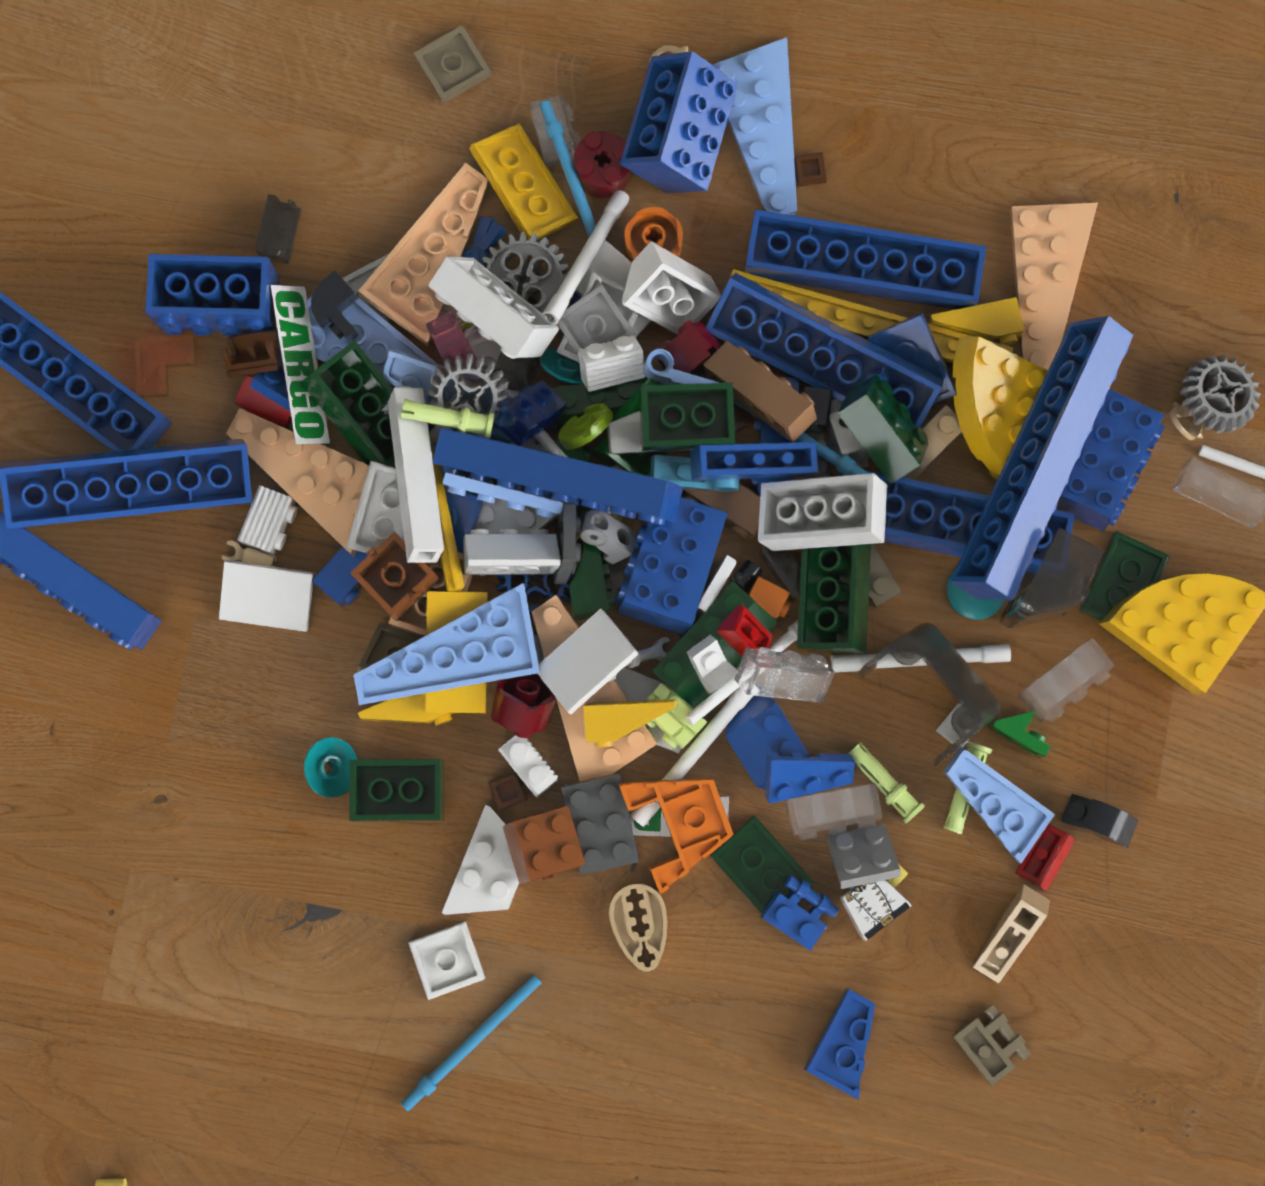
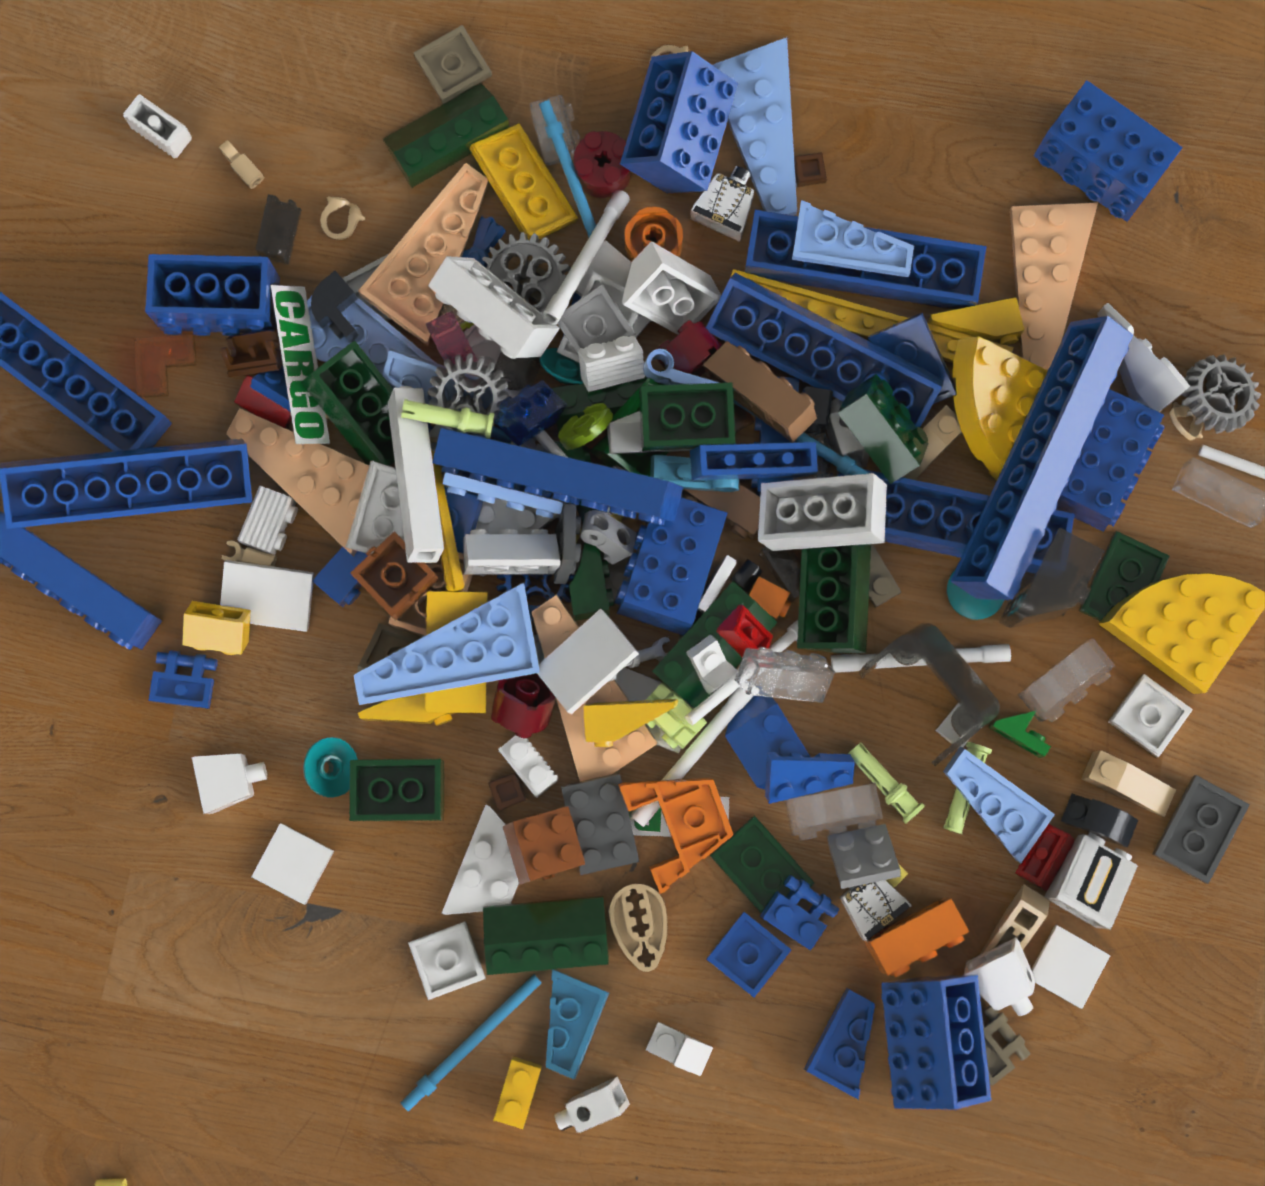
(157, 126): none -> white brick
(183, 689): none -> blue plate
(216, 628): none -> yellow brick
(225, 780): none -> white torso
(242, 165): none -> tan bar
(292, 864): none -> white tile
(353, 218): none -> tan piece
(445, 134): none -> dark green slope
(517, 1092): none -> yellow brick
(545, 935): none -> dark green slope
(573, 1020): none -> dark azure wing
(602, 1101): none -> white torso
(679, 1049): none -> white slope
(725, 204): none -> white torso
(748, 954): none -> blue plate
(840, 243): none -> light blue wing
(917, 937): none -> orange brick
(936, 1042): none -> blue brick
(1004, 977): none -> white torso
(1069, 966): none -> white tile
(1092, 881): none -> white slope
(1106, 151): none -> blue brick
(1128, 782): none -> tan slope
(1145, 376): none -> white wedge
(1150, 715): none -> white tile
(1200, 829): none -> dark grey plate

